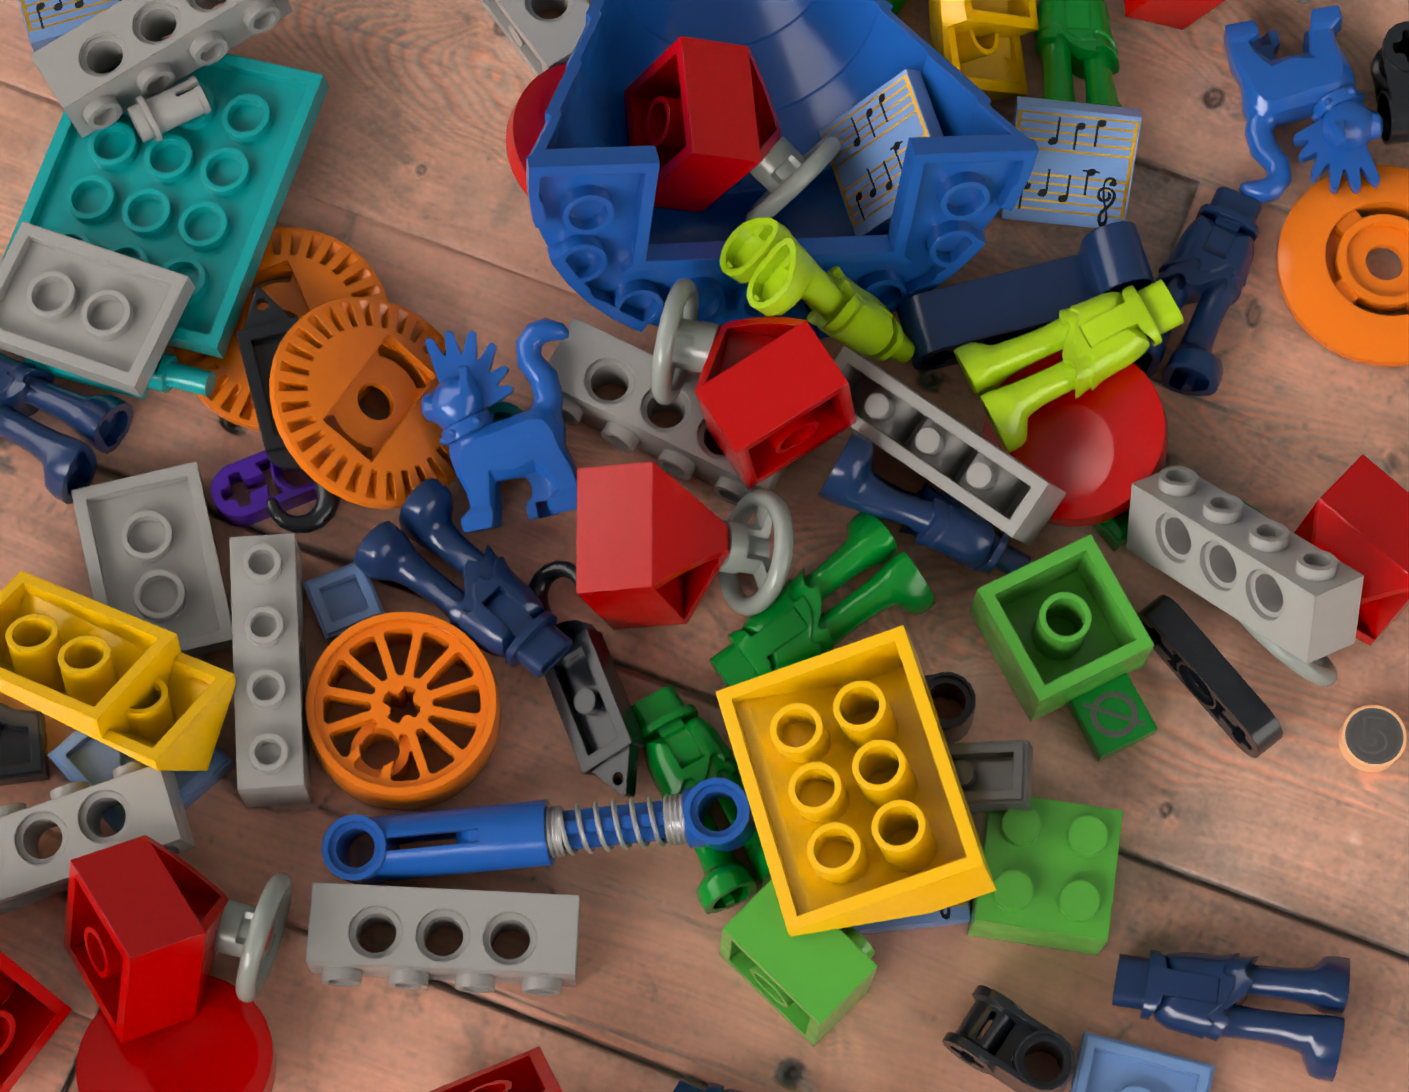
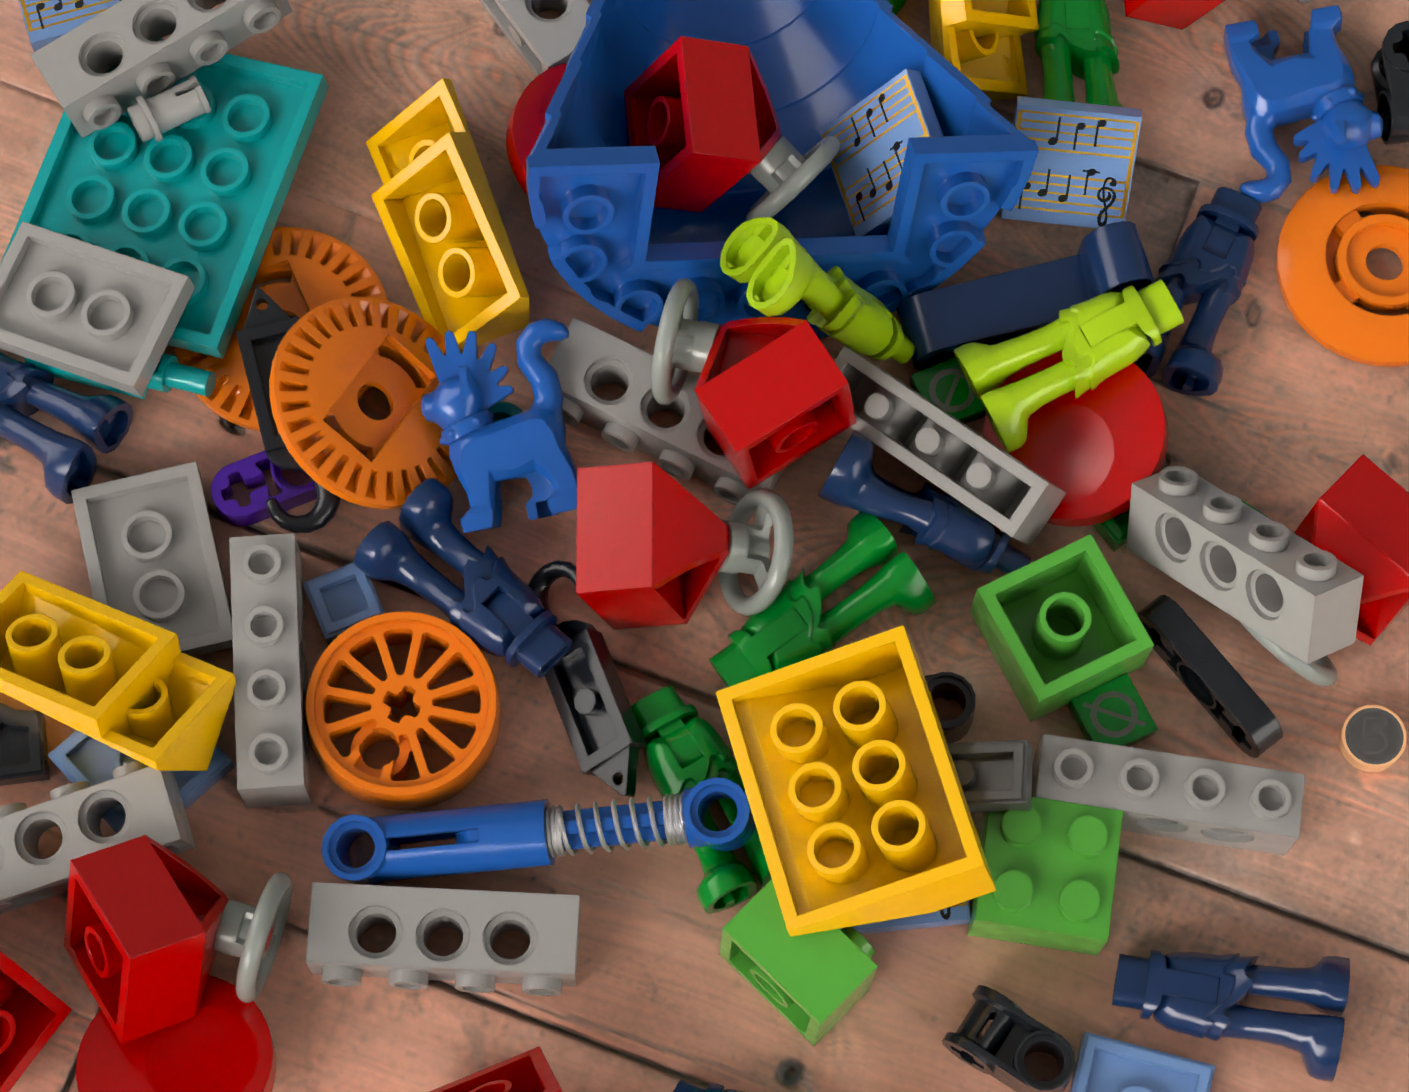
(447, 221): none -> yellow slope
(948, 389): none -> green tile
(1174, 793): none -> light grey brick

